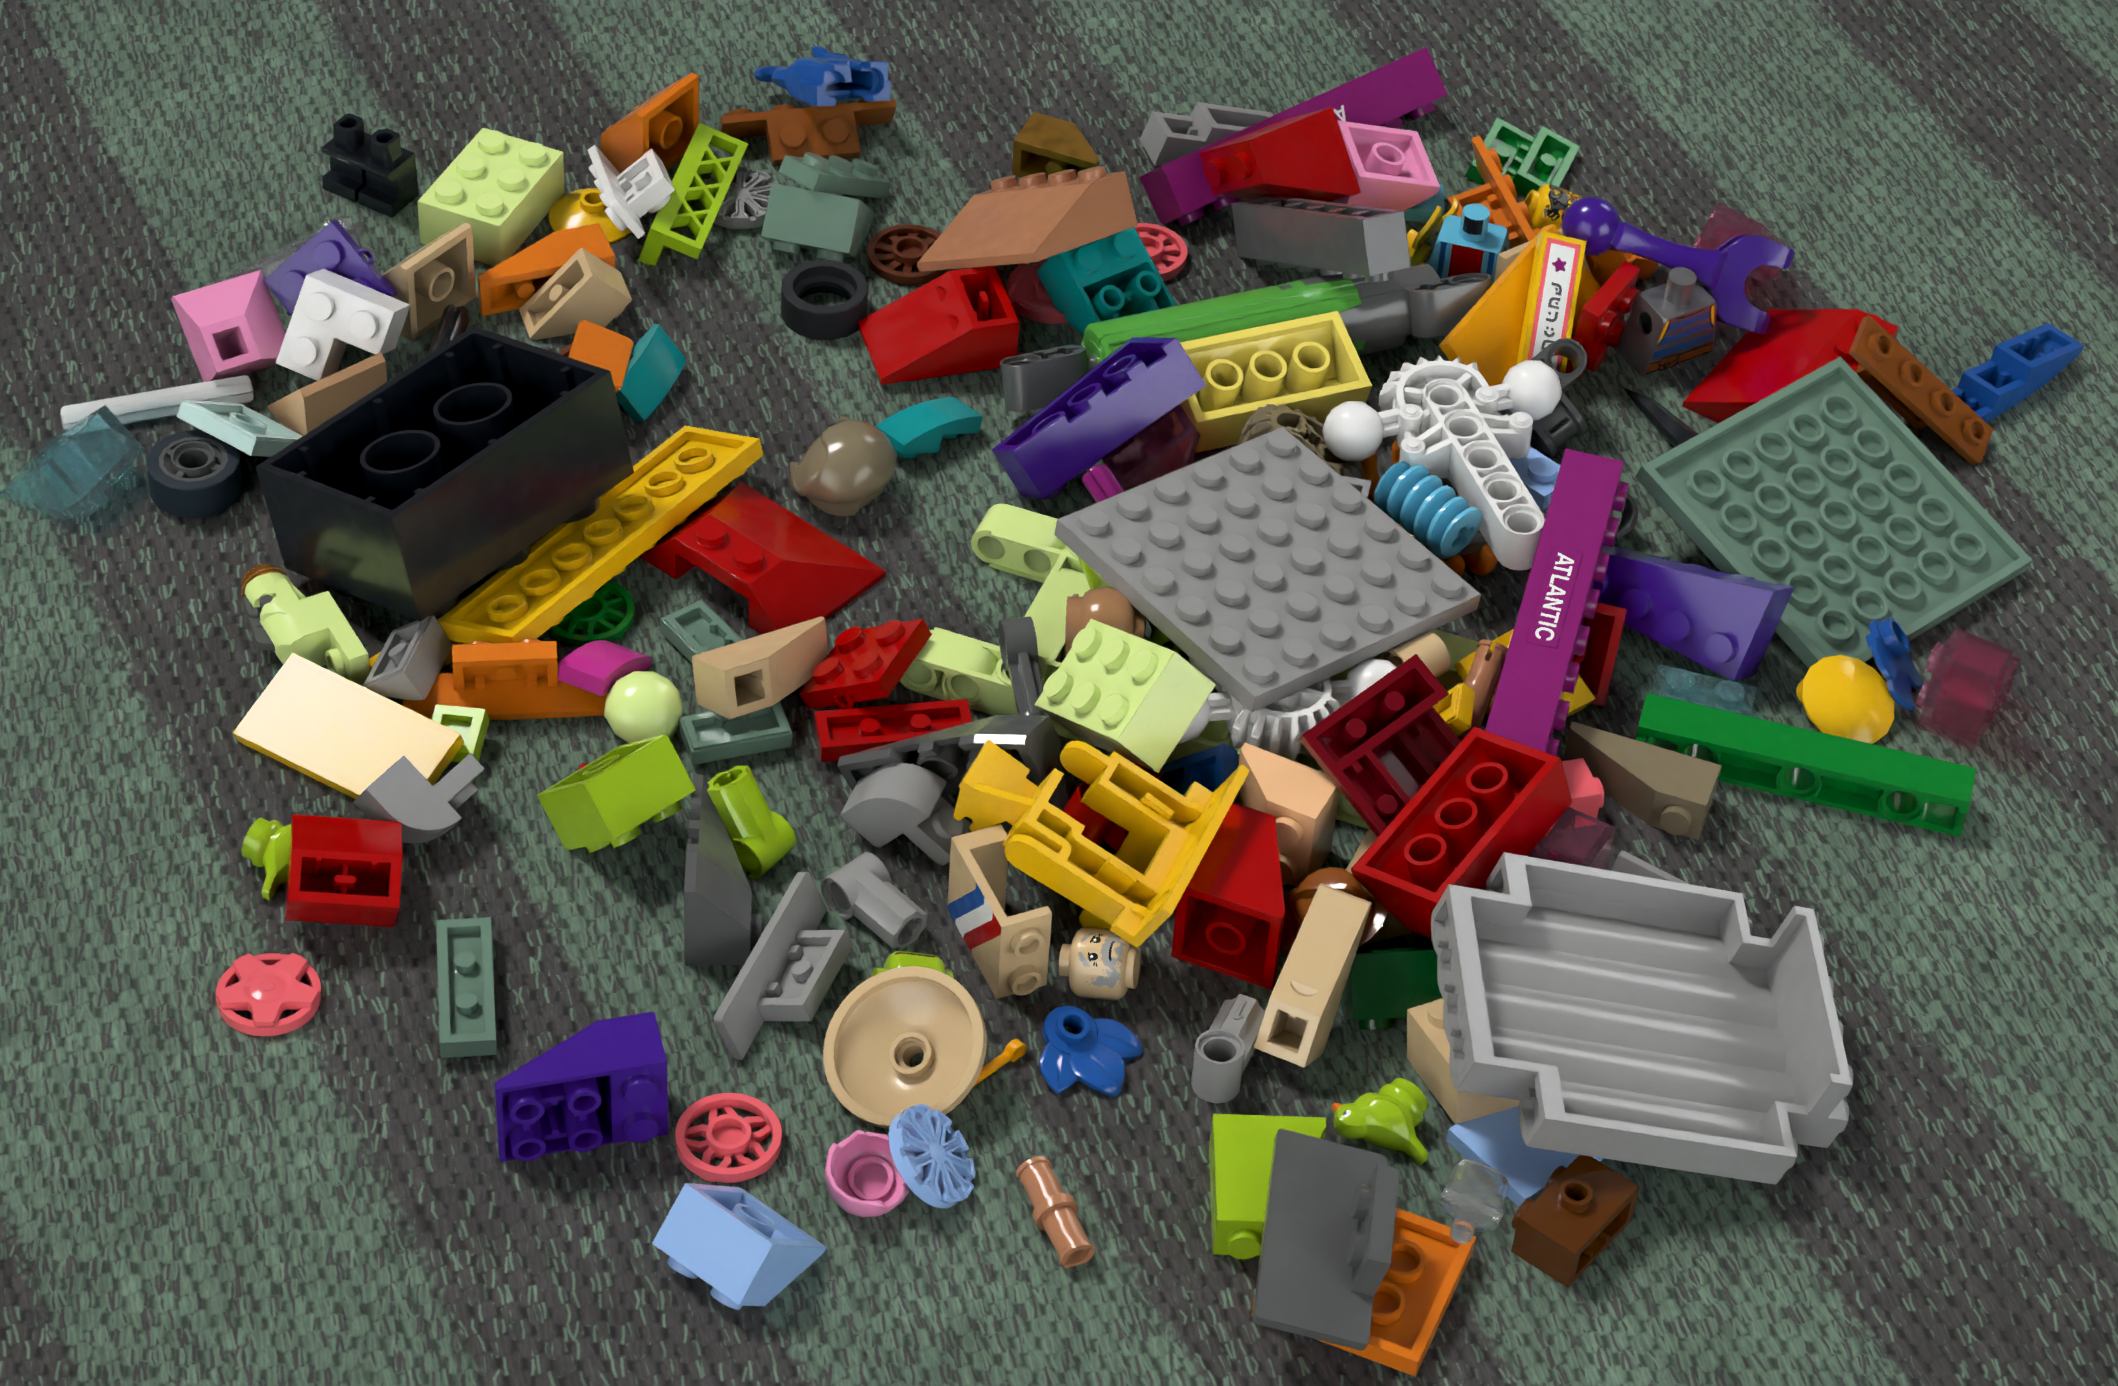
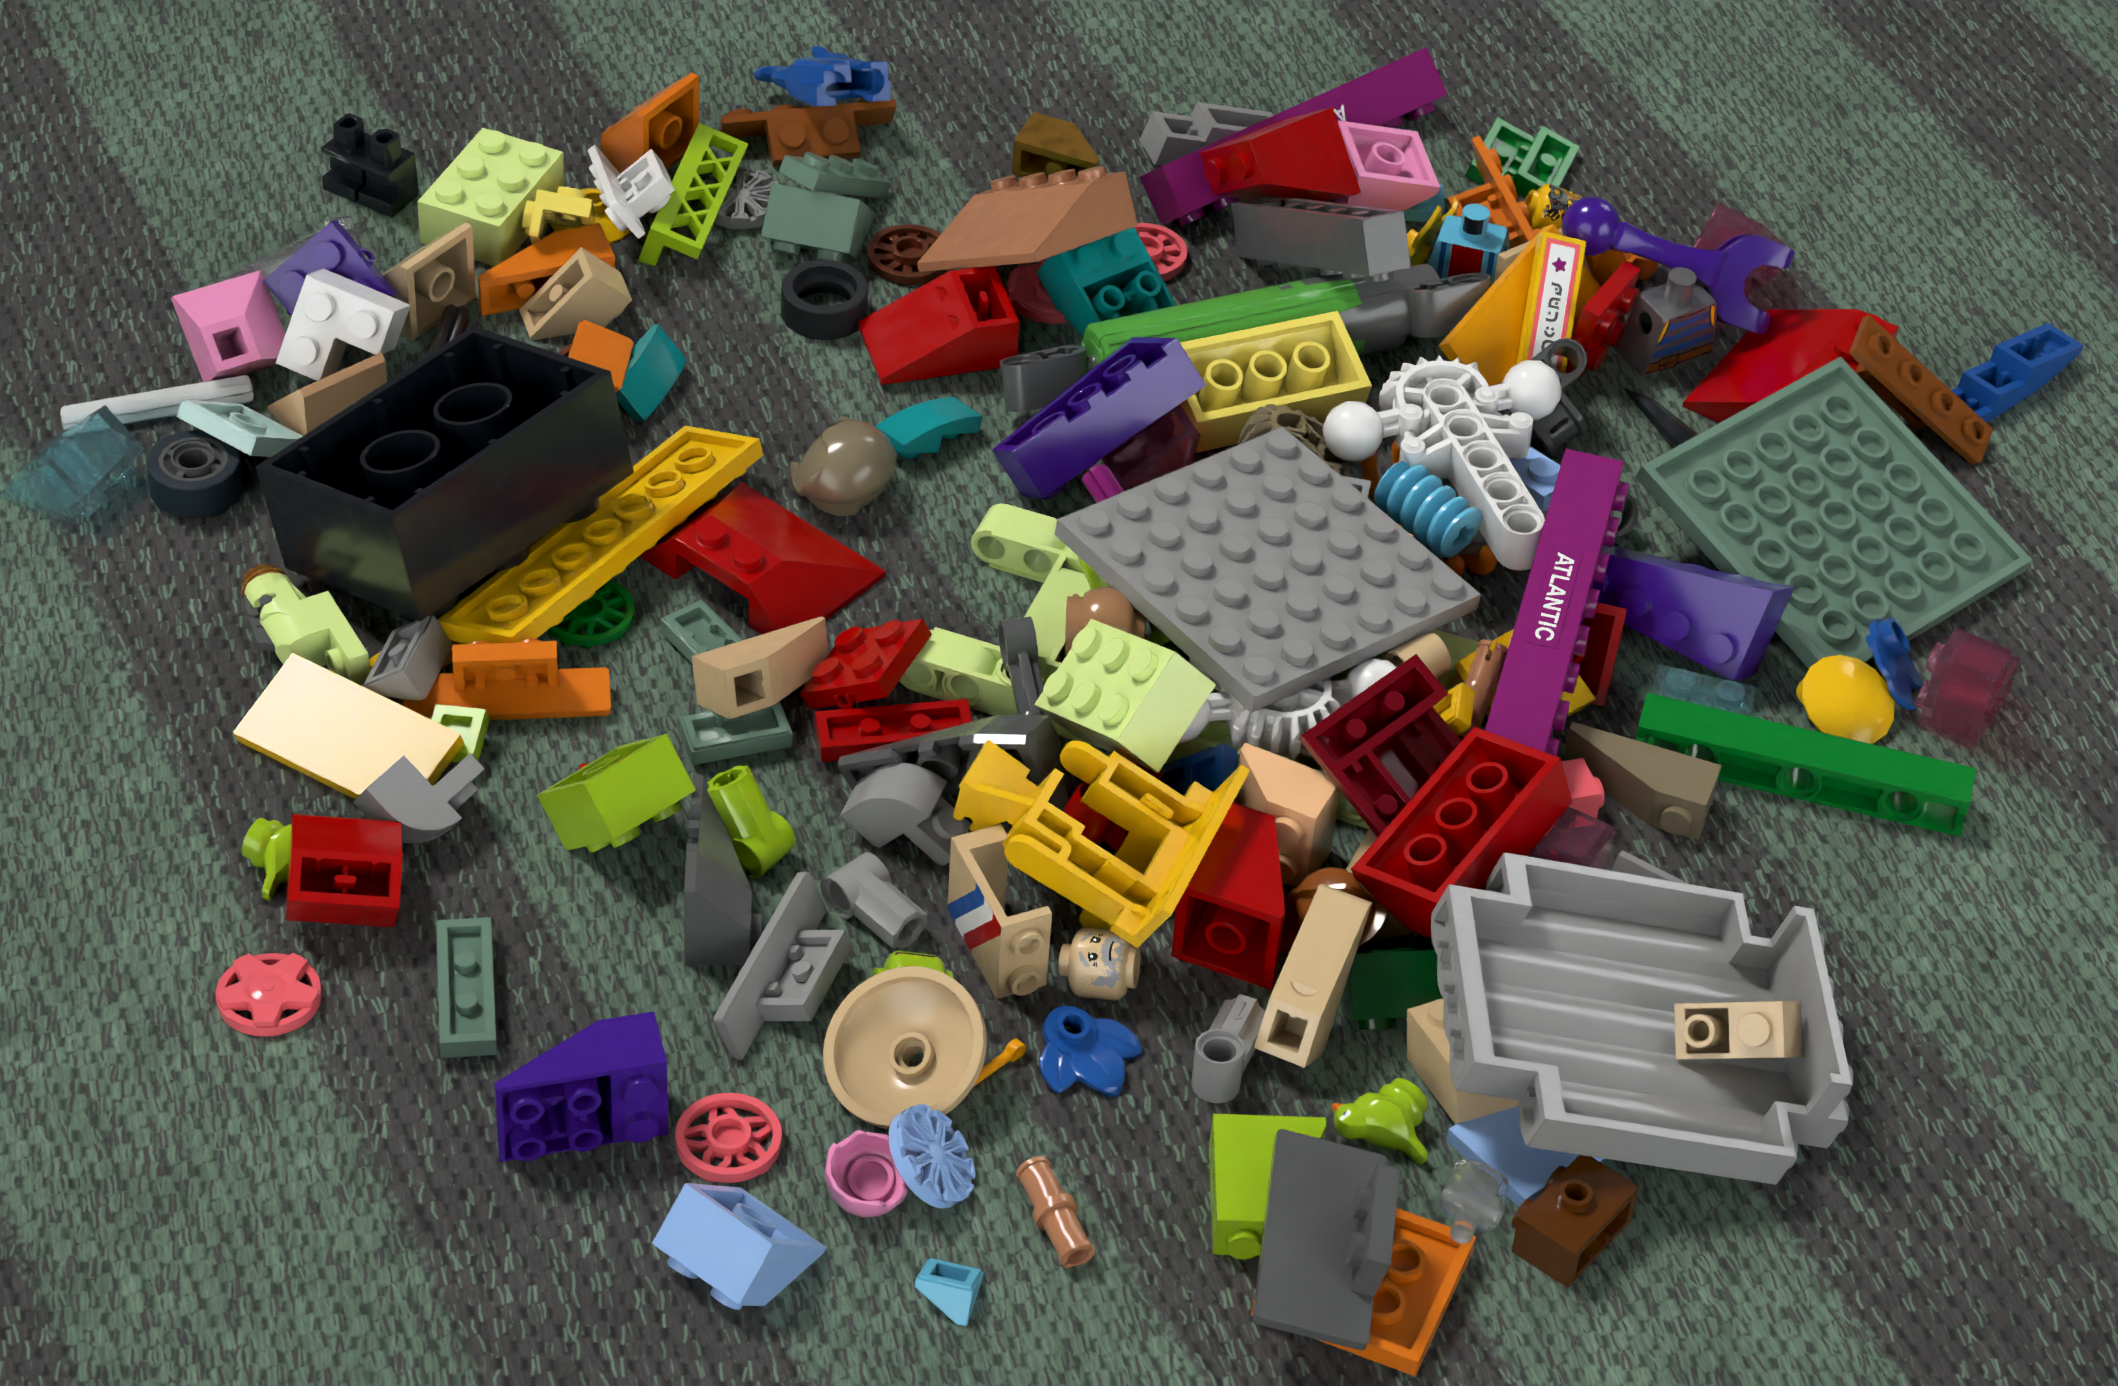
(563, 208): none -> light yellow bracket
(599, 665): dark pink slope -> none
(643, 706): yellowish green hair -> none
(950, 1288): none -> medium azure slope
(1738, 1030): none -> tan slope

